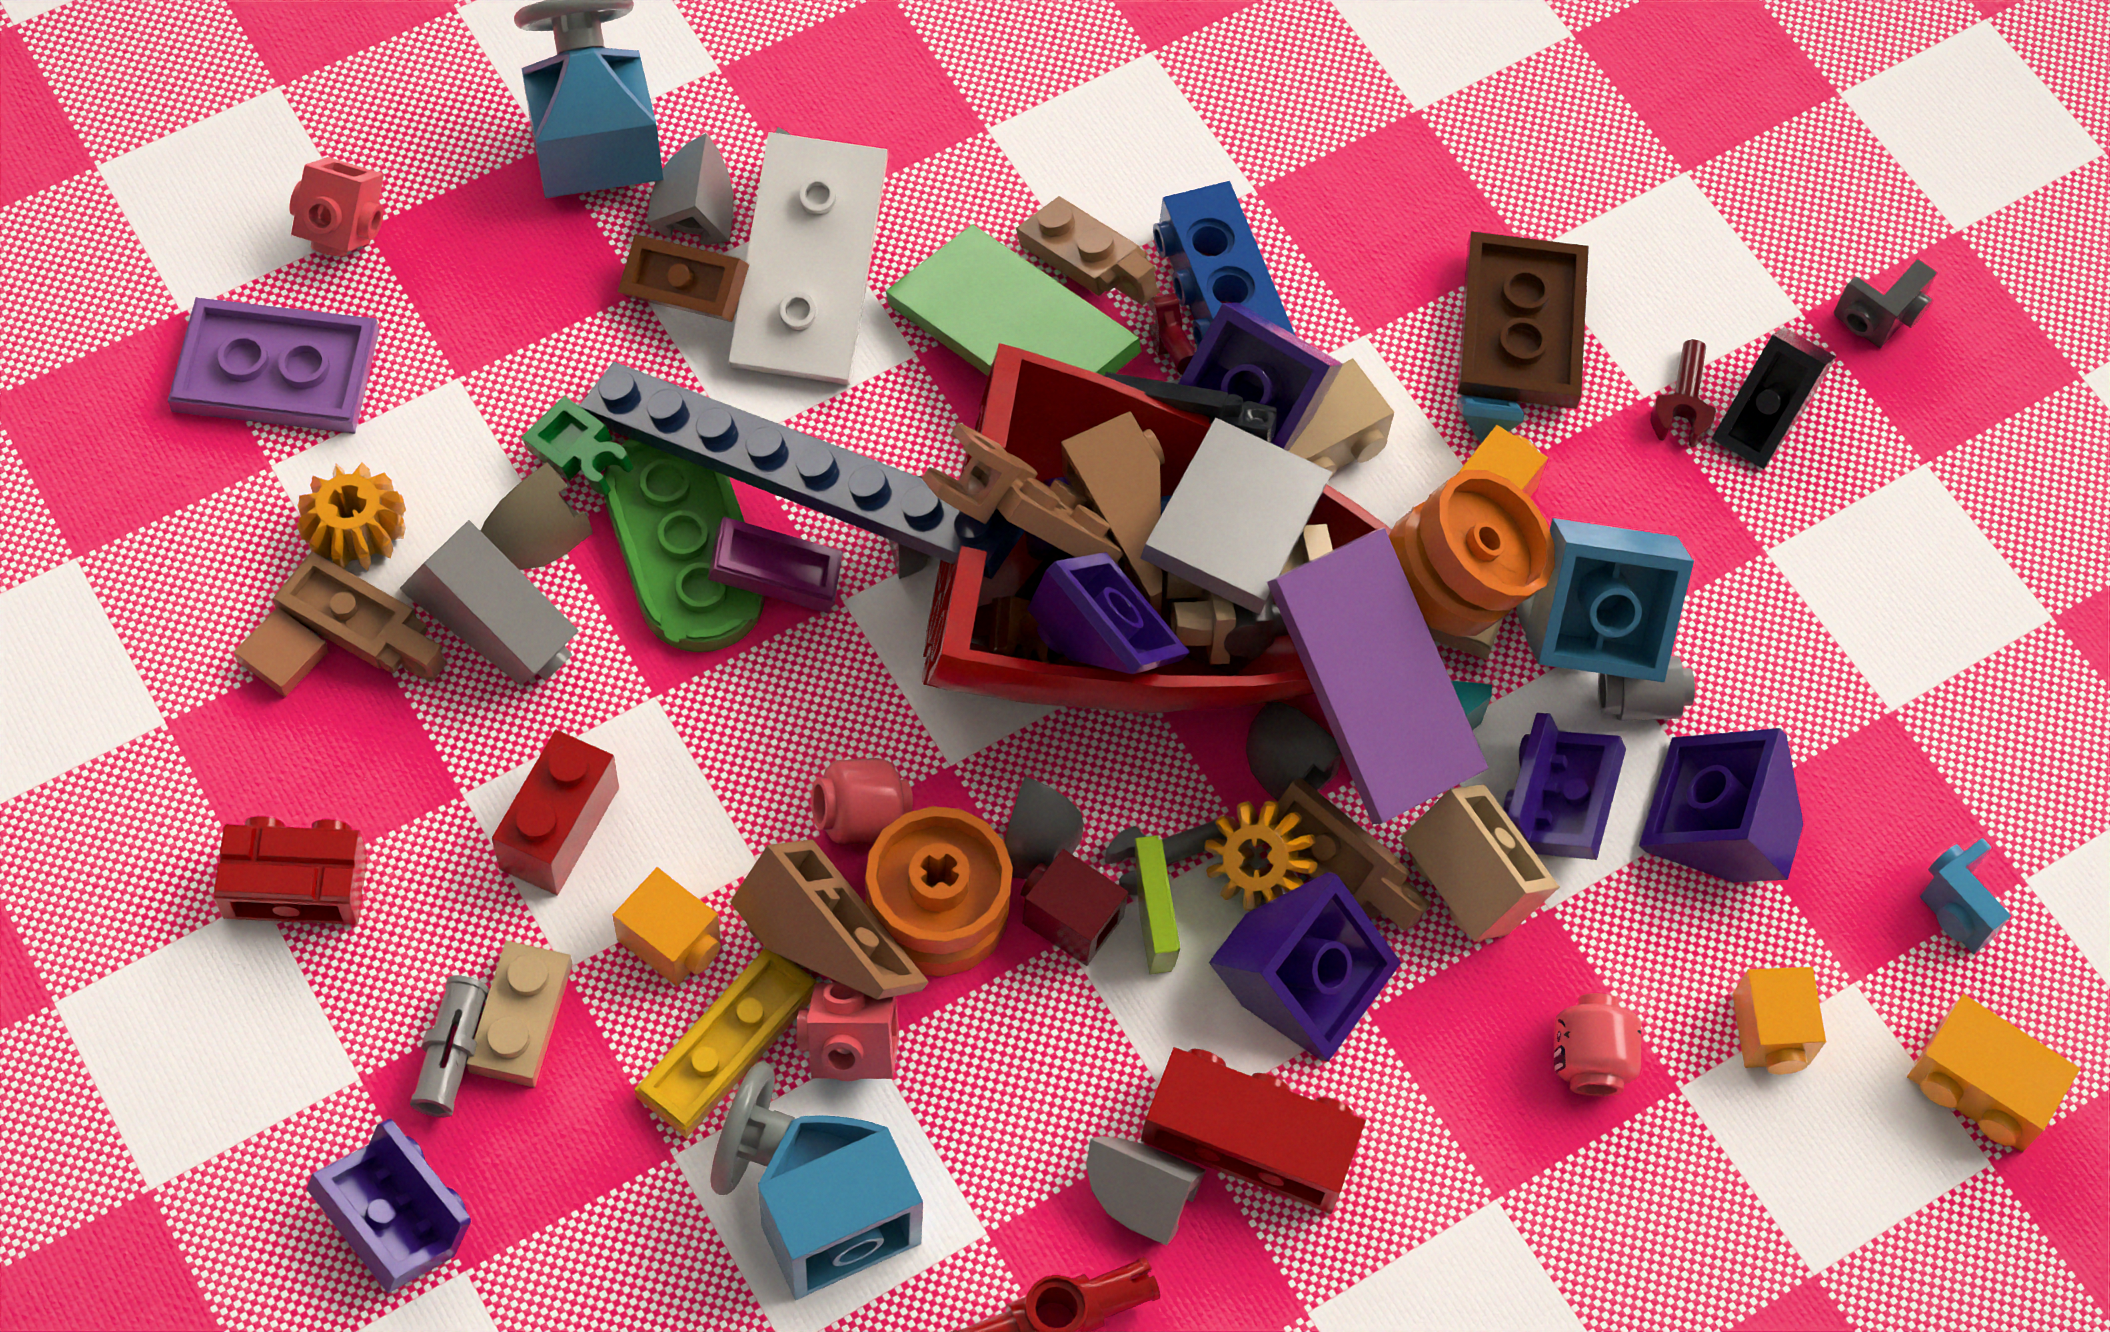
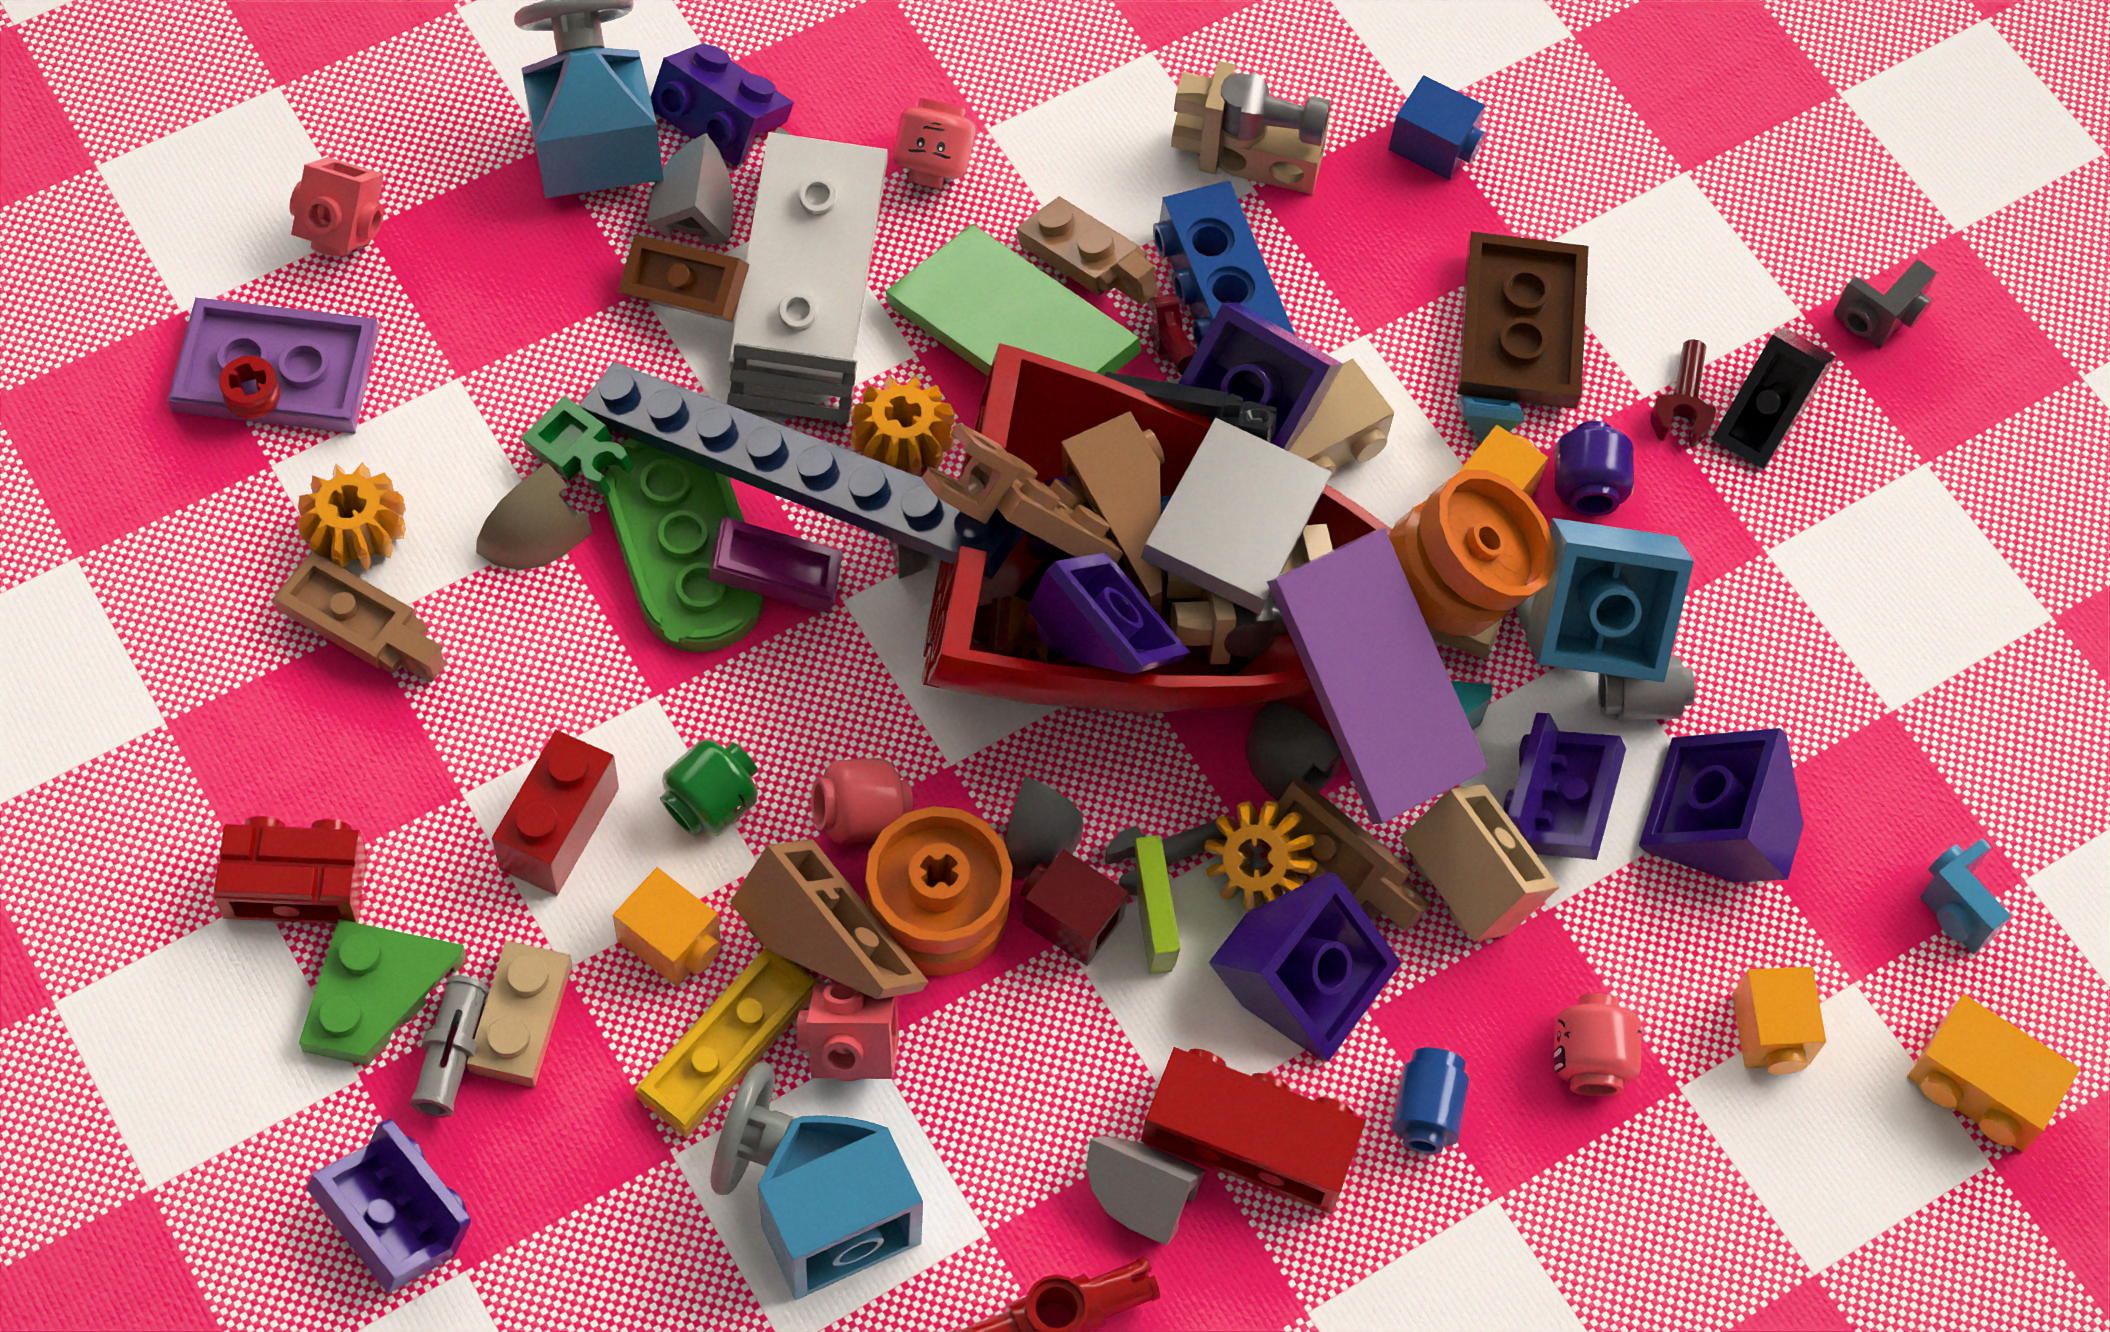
(242, 370): none -> red bush
(281, 651): nougat tile -> none
(372, 987): none -> bright green wing
(491, 606): light grey slope -> none
(709, 787): none -> green head
(712, 95): none -> dark purple bracket
(740, 376): none -> dark grey tile
(903, 425): none -> light orange gear
(934, 142): none -> coral head
(1249, 131): none -> tan hips
(1431, 1100): none -> blue brick
(1438, 128): none -> blue brick
(1594, 468): none -> dark purple head

